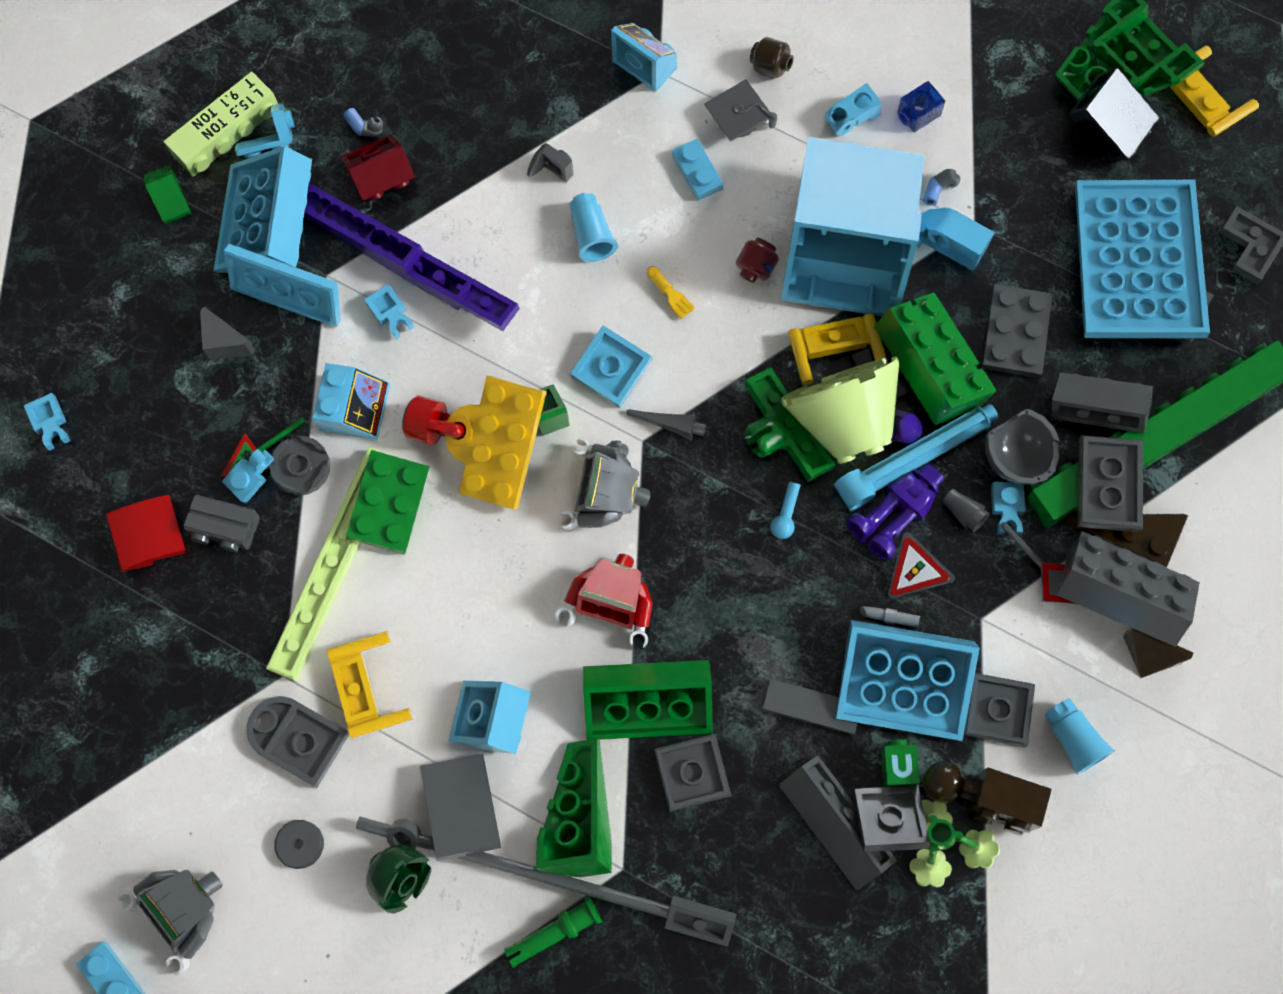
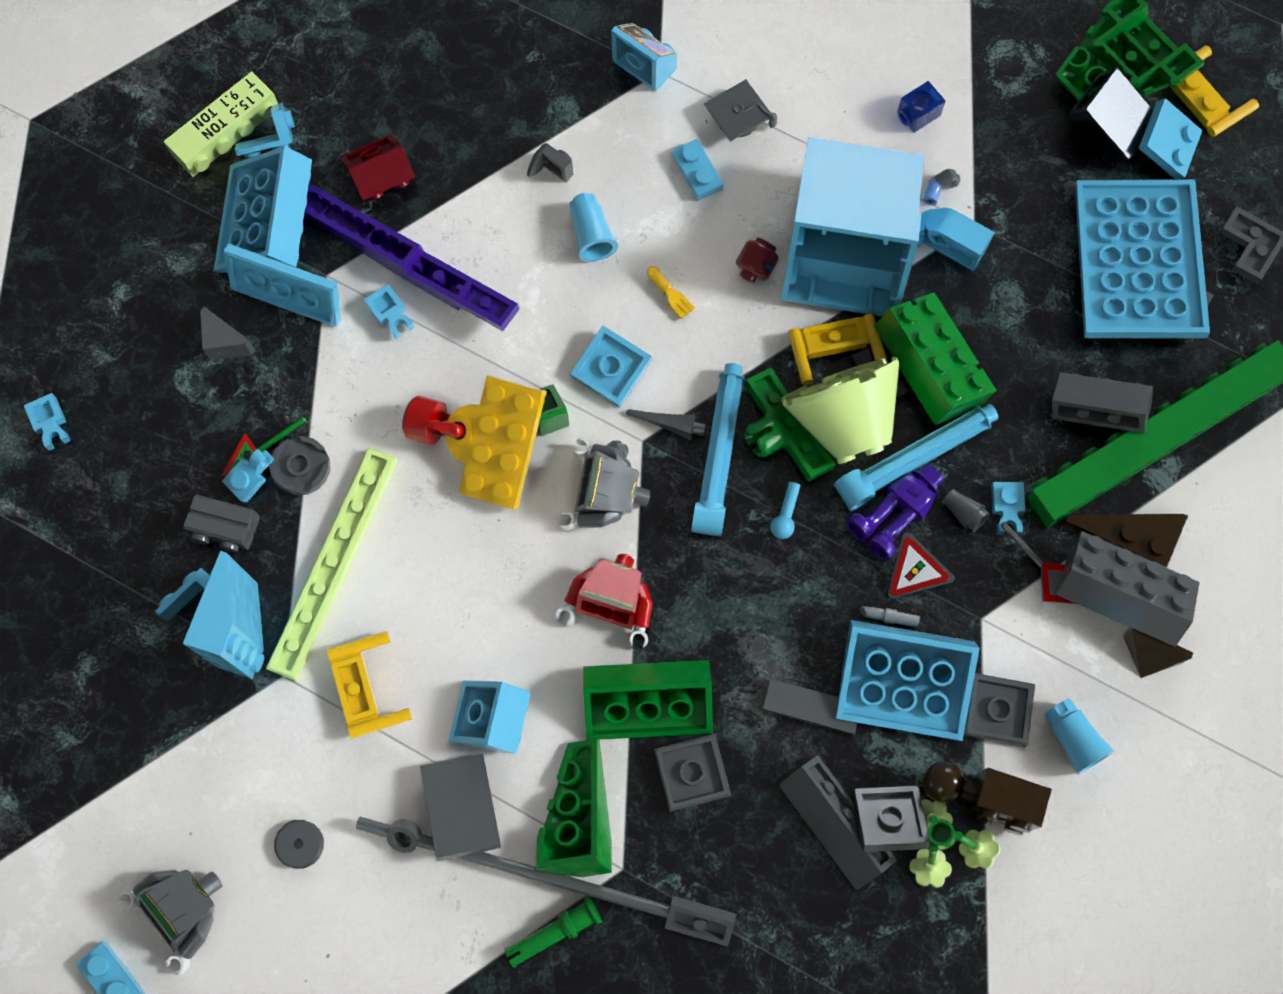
(145, 533): red slope -> none
(167, 194): green slope -> none
(174, 602): none -> medium azure bracket
(228, 620): none -> medium azure slope
(297, 739): dark grey tile -> none
(350, 402): slope -> none
(362, 127): arm -> none
(387, 502): green plate -> none
(396, 875): dark green cylinder -> none
(709, 511): none -> medium azure piece
(771, 57): dark brown head -> none
(853, 110): medium azure leg -> none
(899, 764): green brick -> none
(906, 427): dark purple plate -> none
(1017, 331): dark grey plate -> none
(1023, 449): dark grey cylinder -> none
(1110, 483): dark grey tile -> none
(1170, 139): none -> medium azure plate

